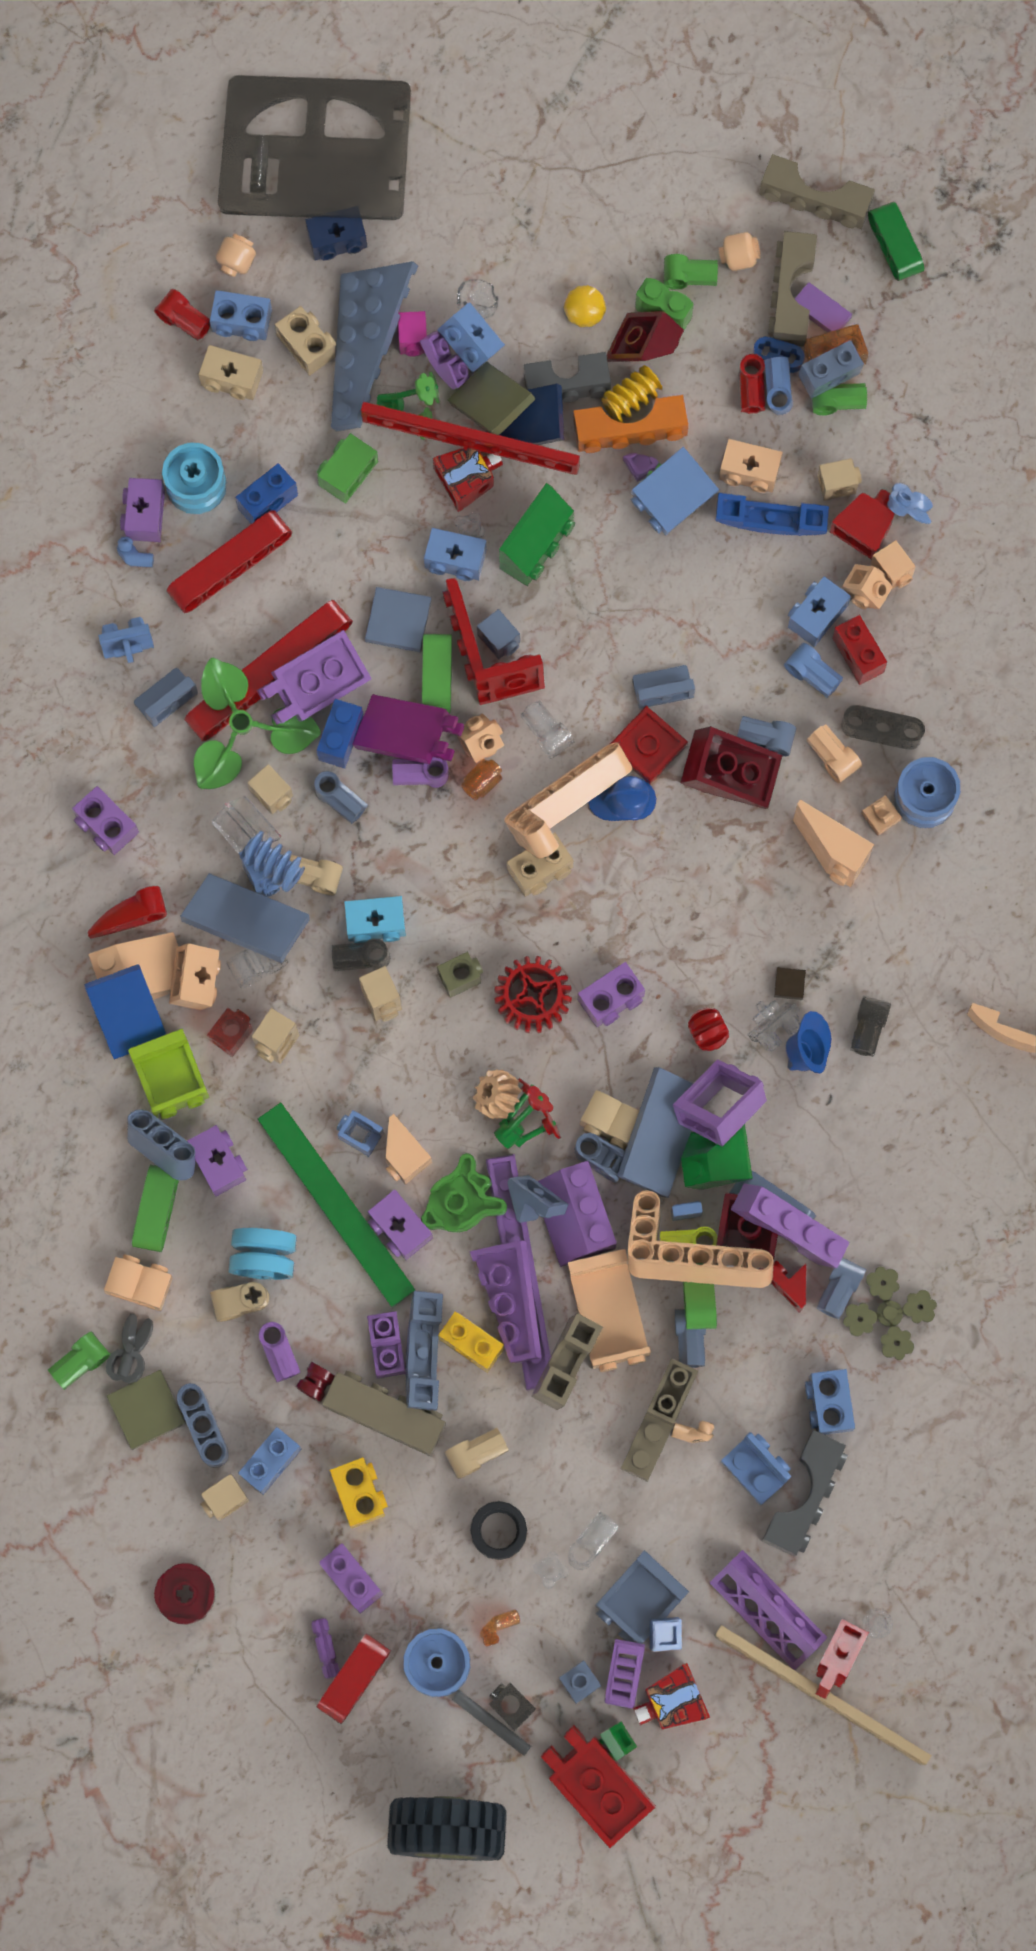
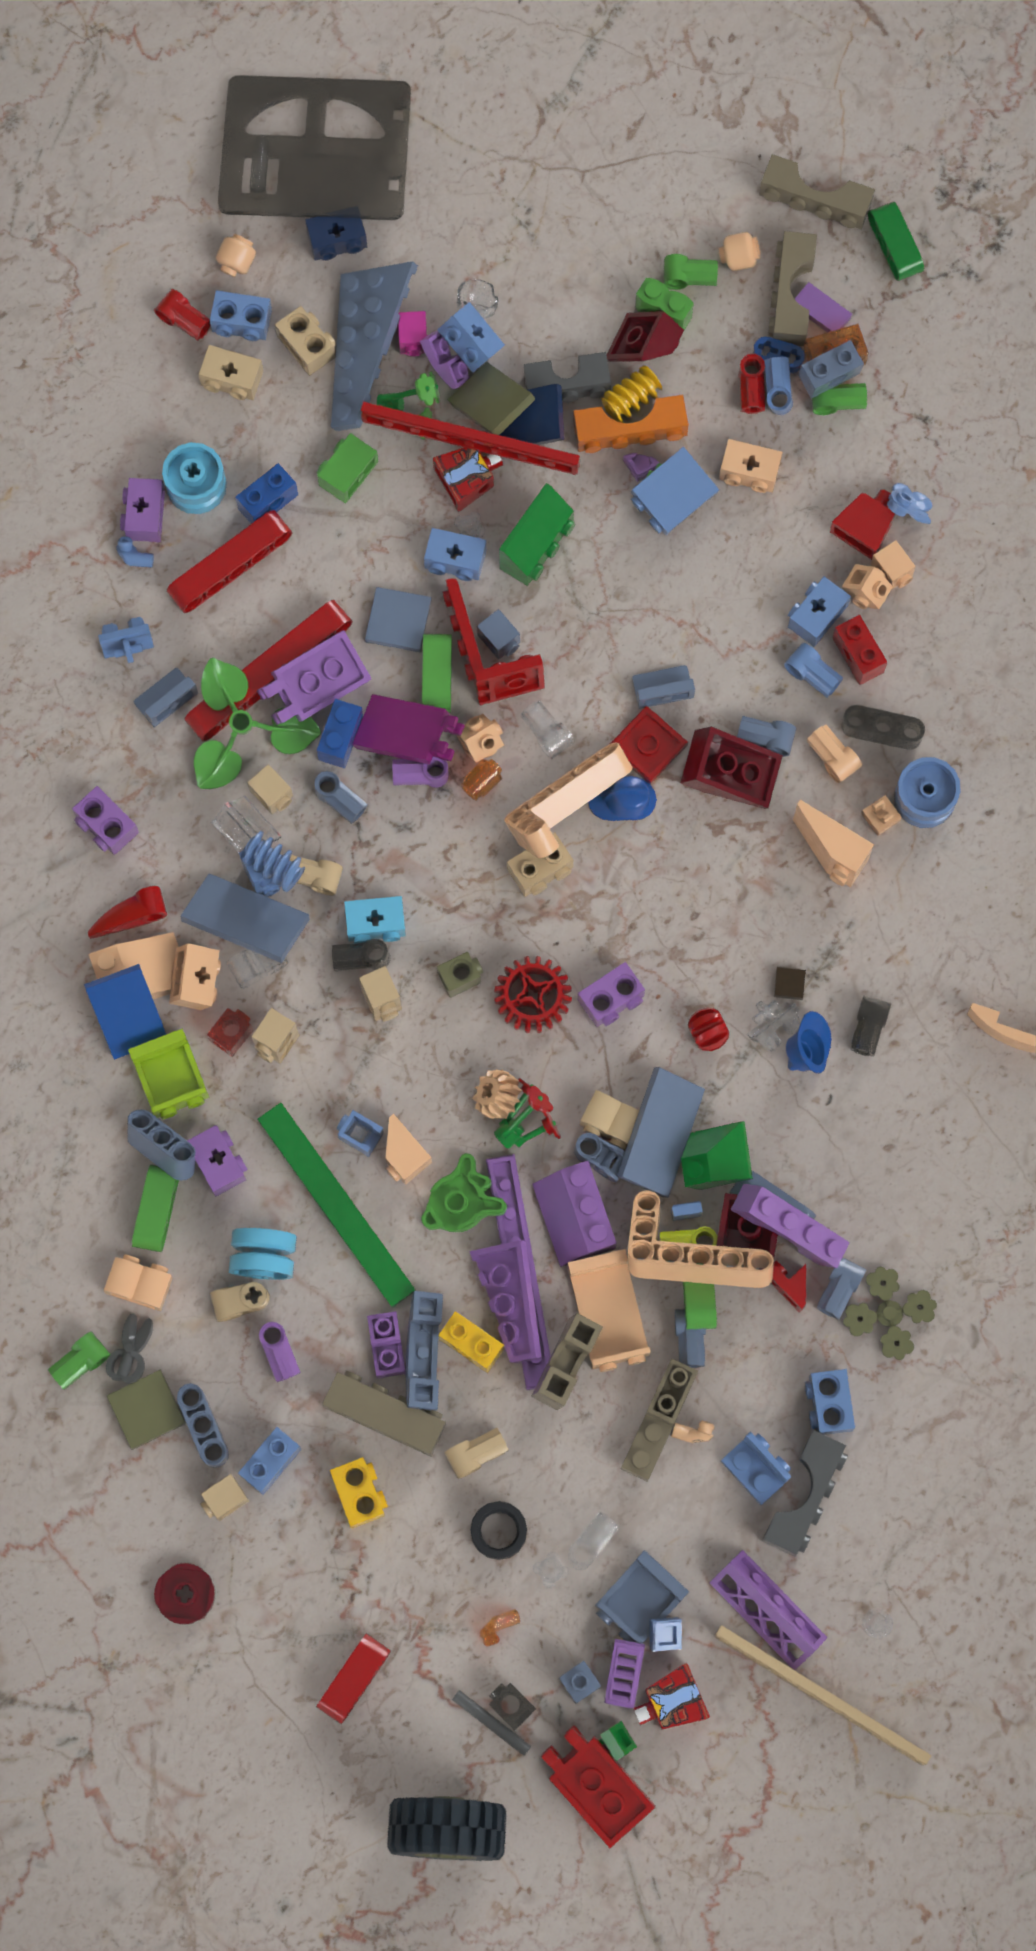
(315, 1382): dark red wheel -> none
(325, 1648): medium lavender axle -> none
(351, 1578): medium lavender panel -> none
(393, 1209): medium lavender brick -> none
(455, 1665): medium blue wheel -> none
(533, 1199): sand blue slope -> none
(584, 306): yellow hair -> none
(719, 1130): medium lavender window -> none
(771, 518): blue slope -> none
(838, 479): tan brick -> none
(840, 1656): hinge -> none

